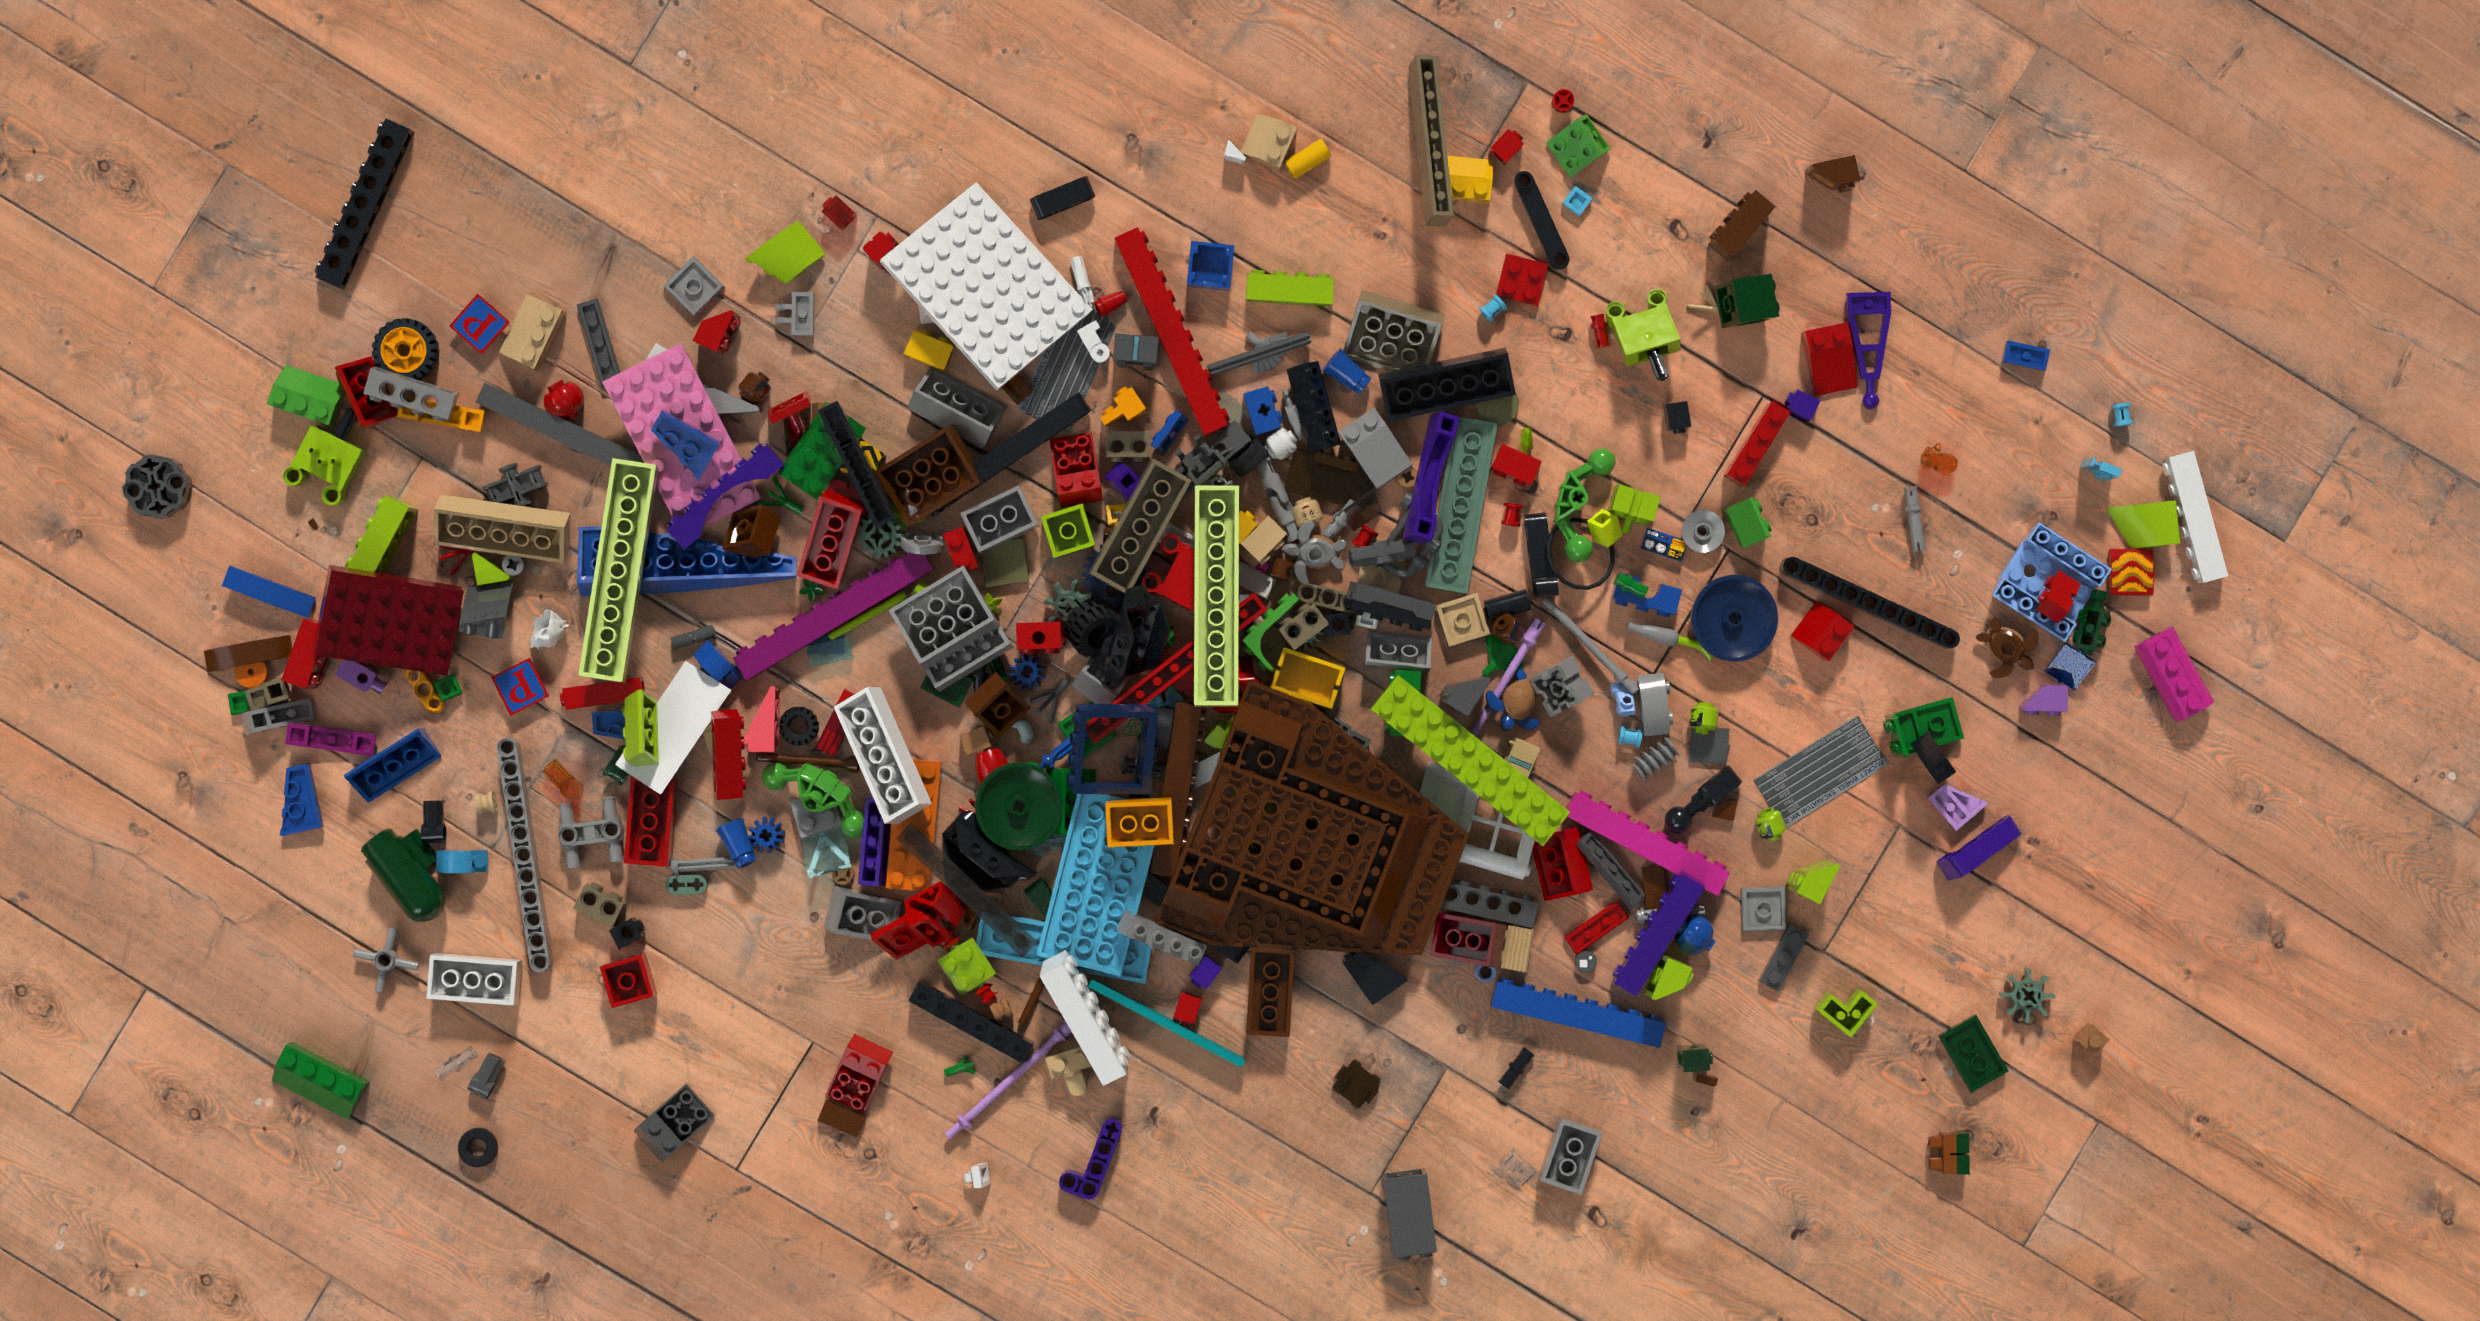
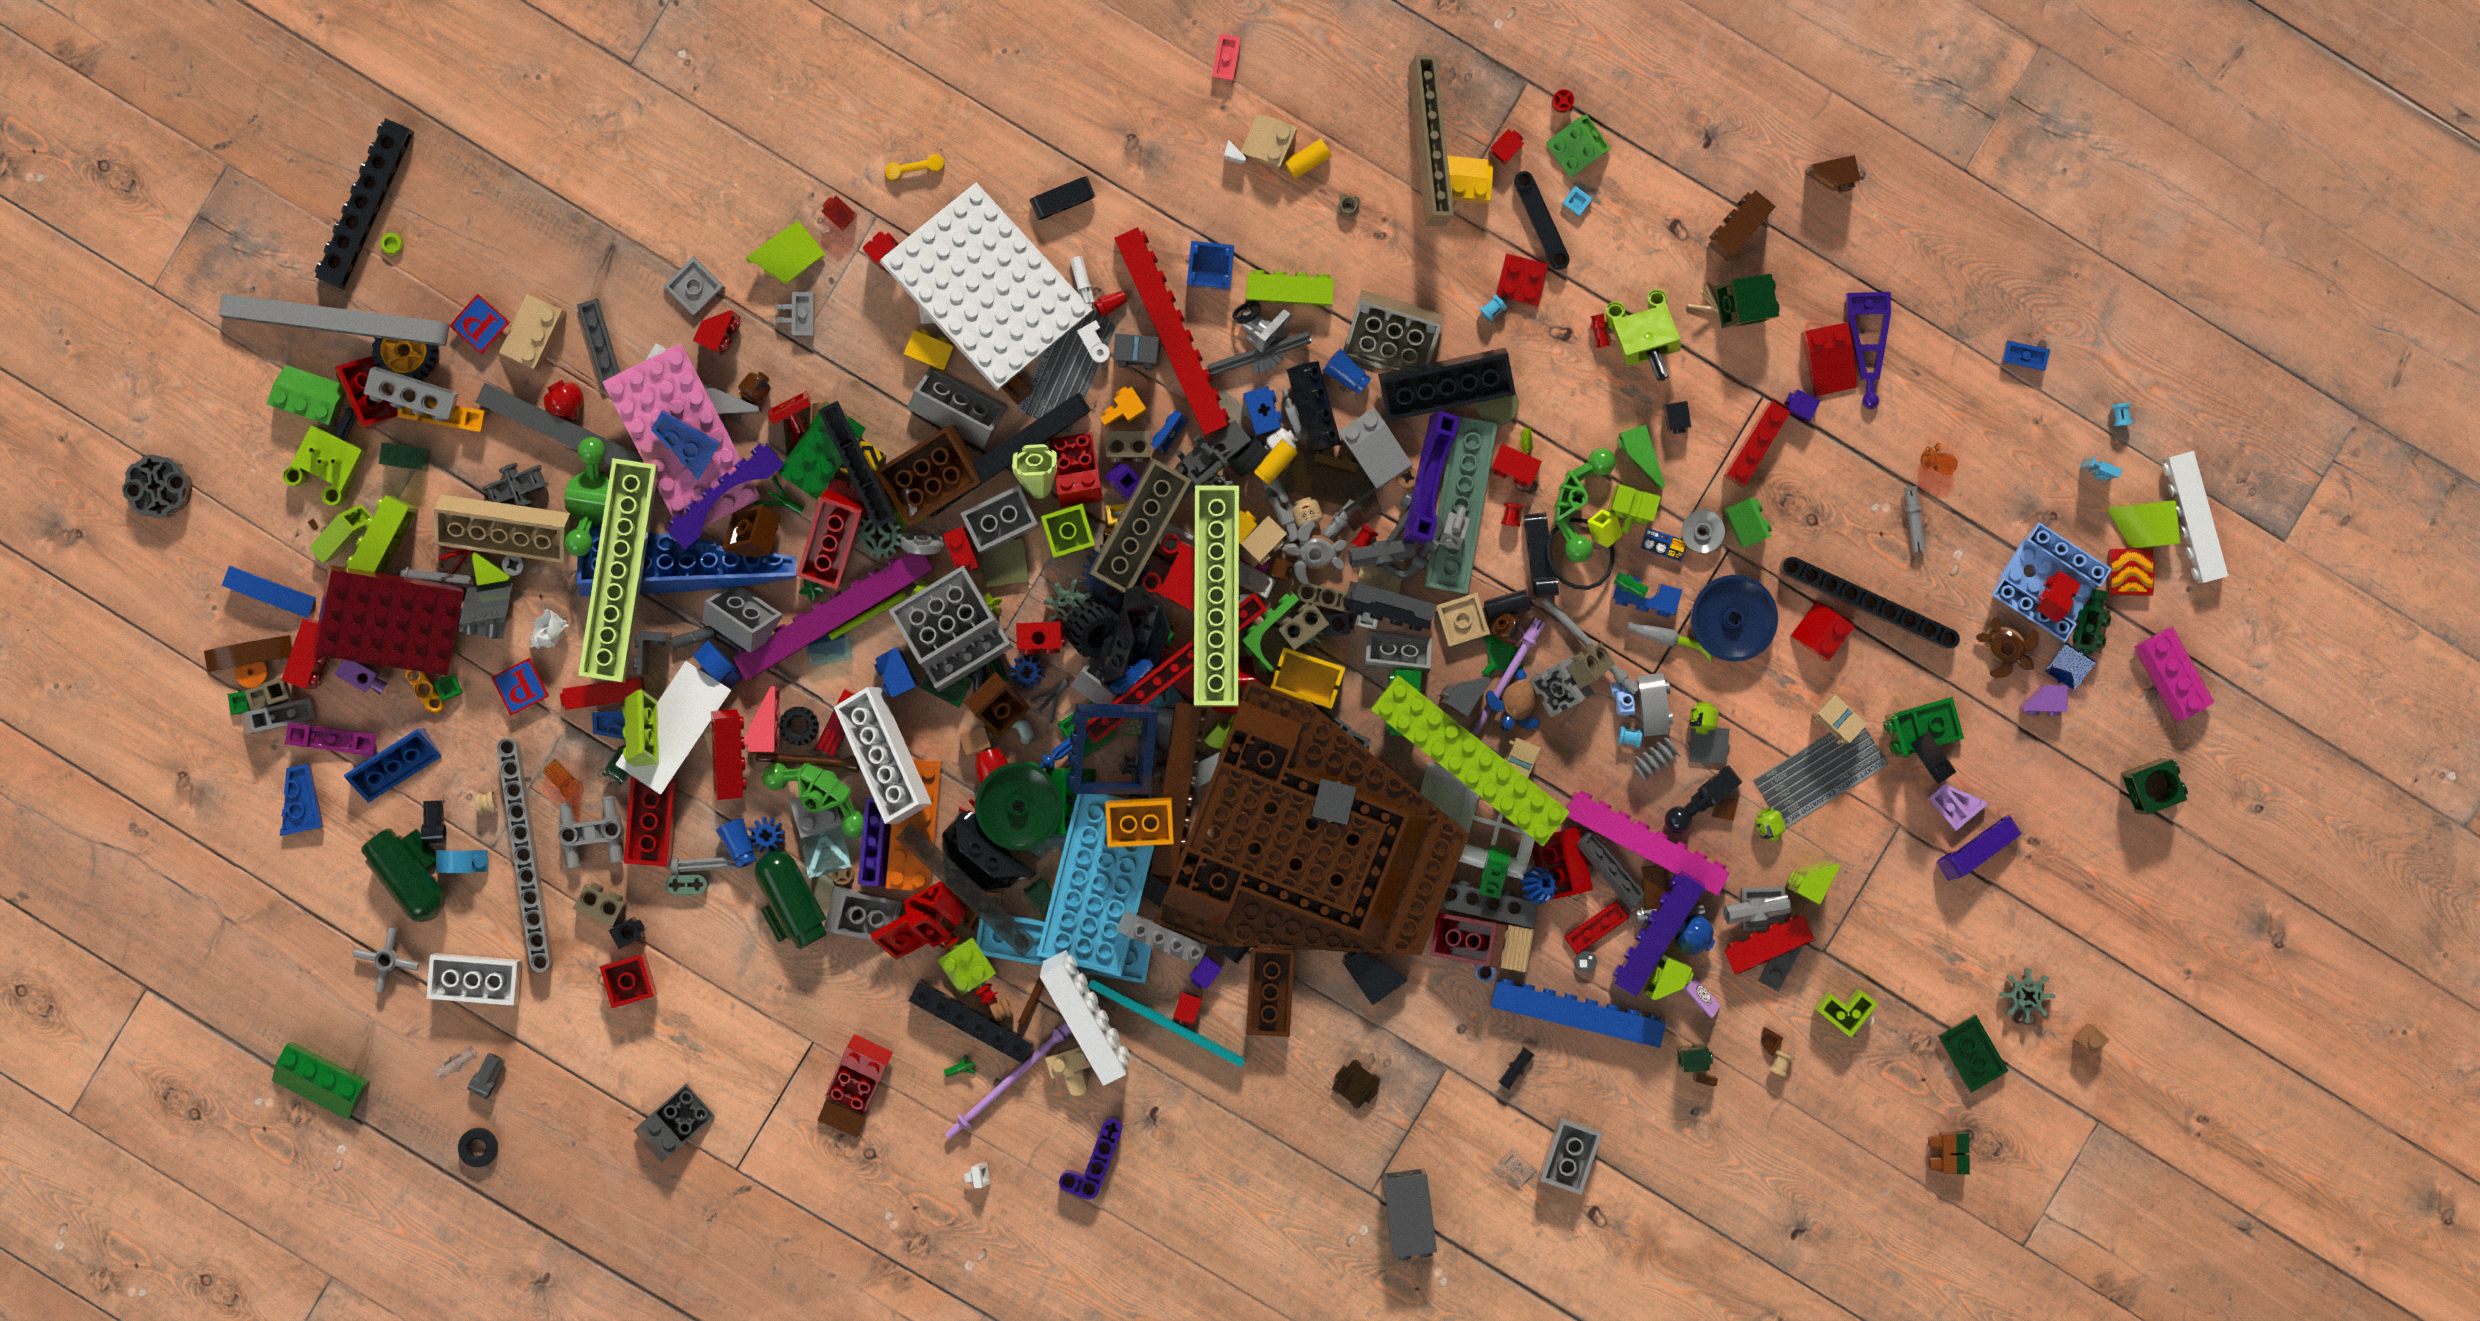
(334, 320): none -> light grey beam
(340, 533): none -> lime slope
(391, 243): none -> lime tile
(404, 456): none -> clear green brick
(446, 578): none -> light grey axle
(586, 496): none -> bright green piece
(643, 642): none -> dark grey bracket
(741, 617): none -> light grey slope
(792, 905): none -> dark green piece
(895, 672): none -> blue slope
(934, 162): none -> yellow bar
(1035, 469): none -> yellowish green cone
(1132, 675): none -> blue plate
(1226, 57): none -> coral plate
(1259, 326): none -> light grey piece
(1275, 462): none -> yellow pin
(1333, 801): none -> dark grey piece
(1343, 209): none -> dark tan plate
(1454, 529): none -> light grey brick
(1494, 871): none -> green brick
(1539, 885): none -> blue gear
(1590, 664): none -> dark tan brick
(1640, 451): none -> bright green slope
(1702, 997): none -> lavender slope
(1757, 909): none -> light grey piece
(1770, 944): none -> red brick
(1770, 1040): none -> reddish brown tile
(1781, 1063): none -> tan bush
(1839, 719): none -> tan container
(2135, 785): none -> dark green brick

